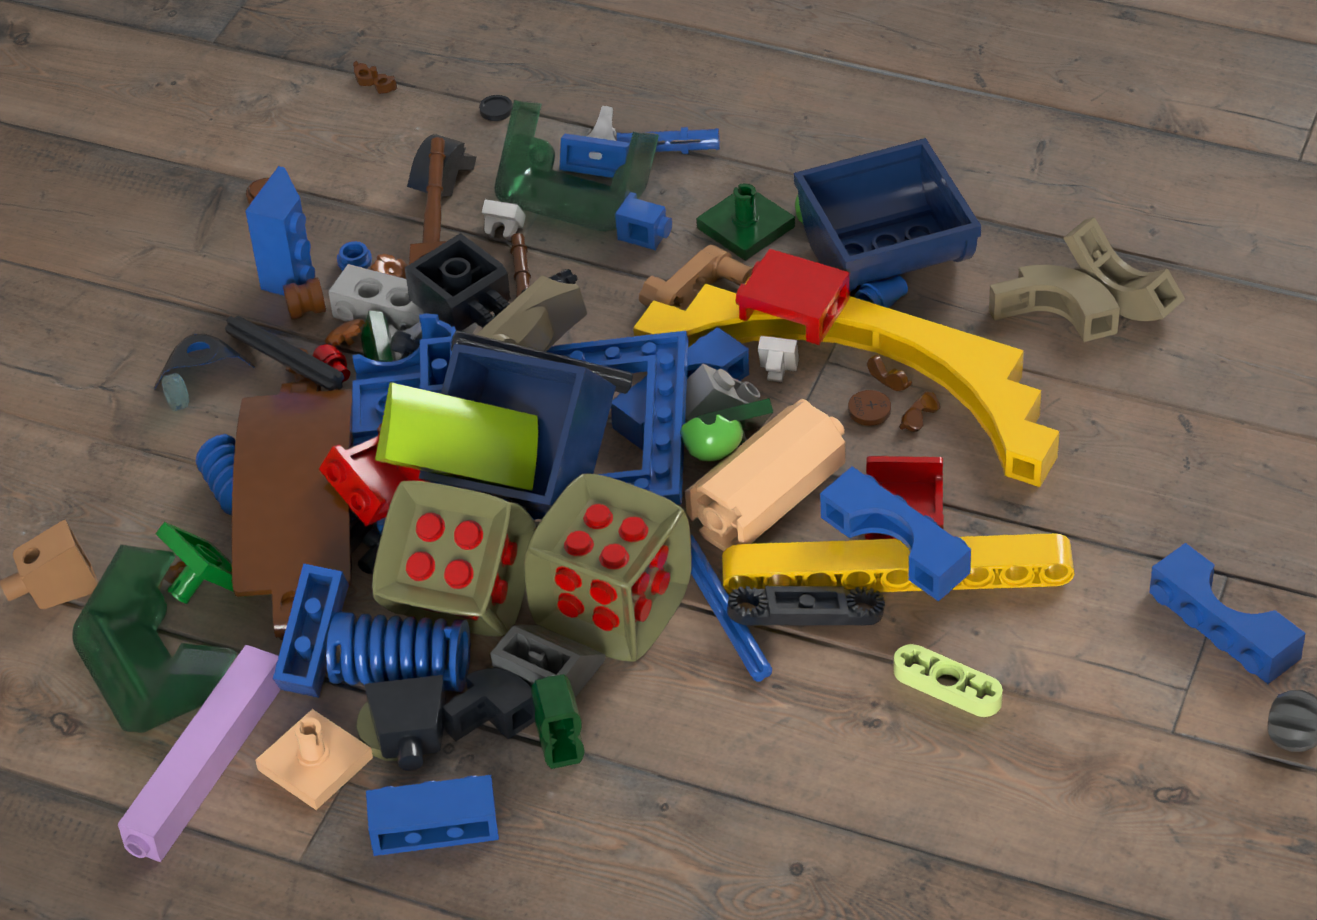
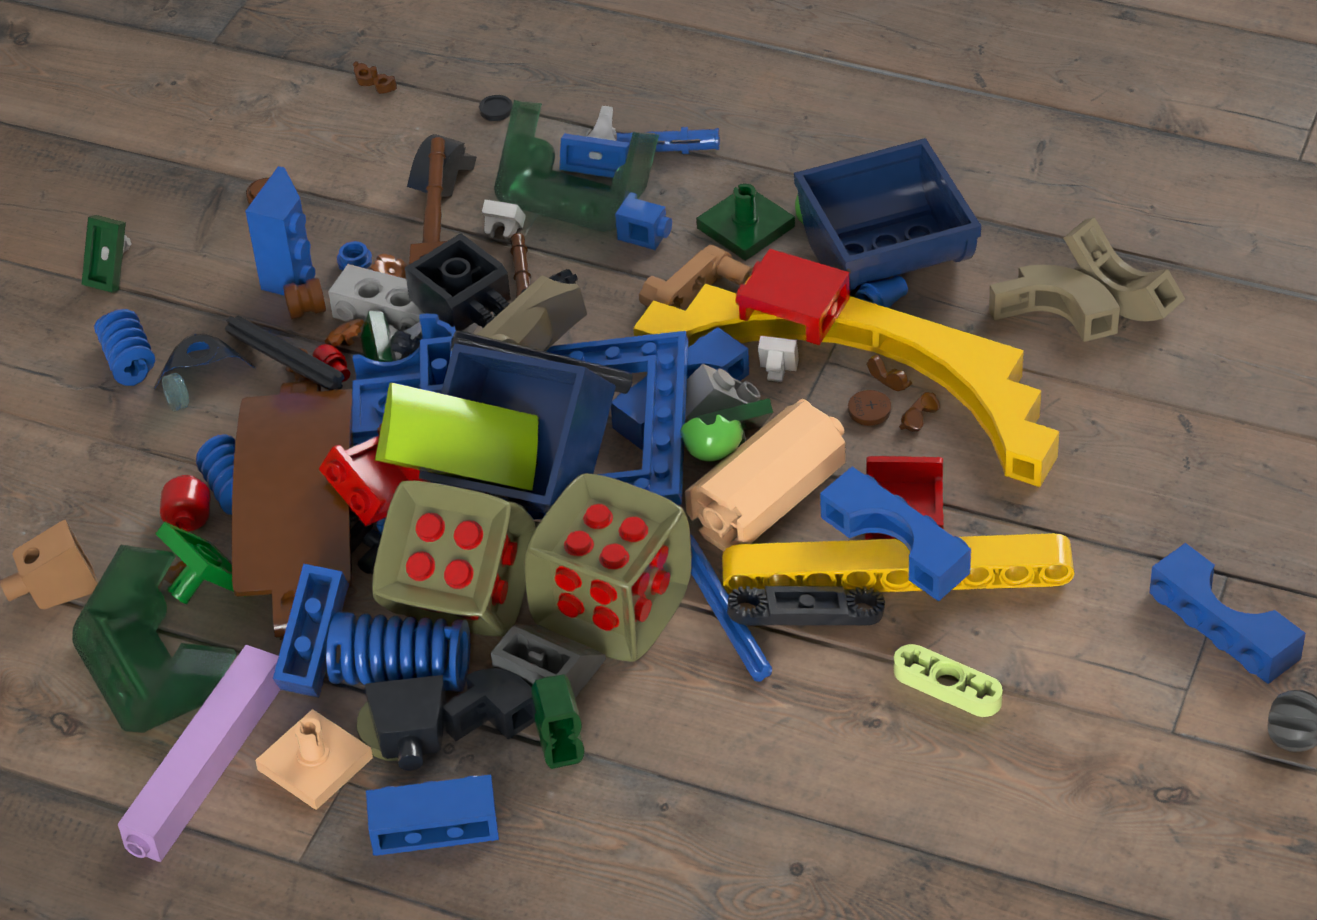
(104, 253): none -> dark green piece
(125, 346): none -> blue piece
(185, 503): none -> red head

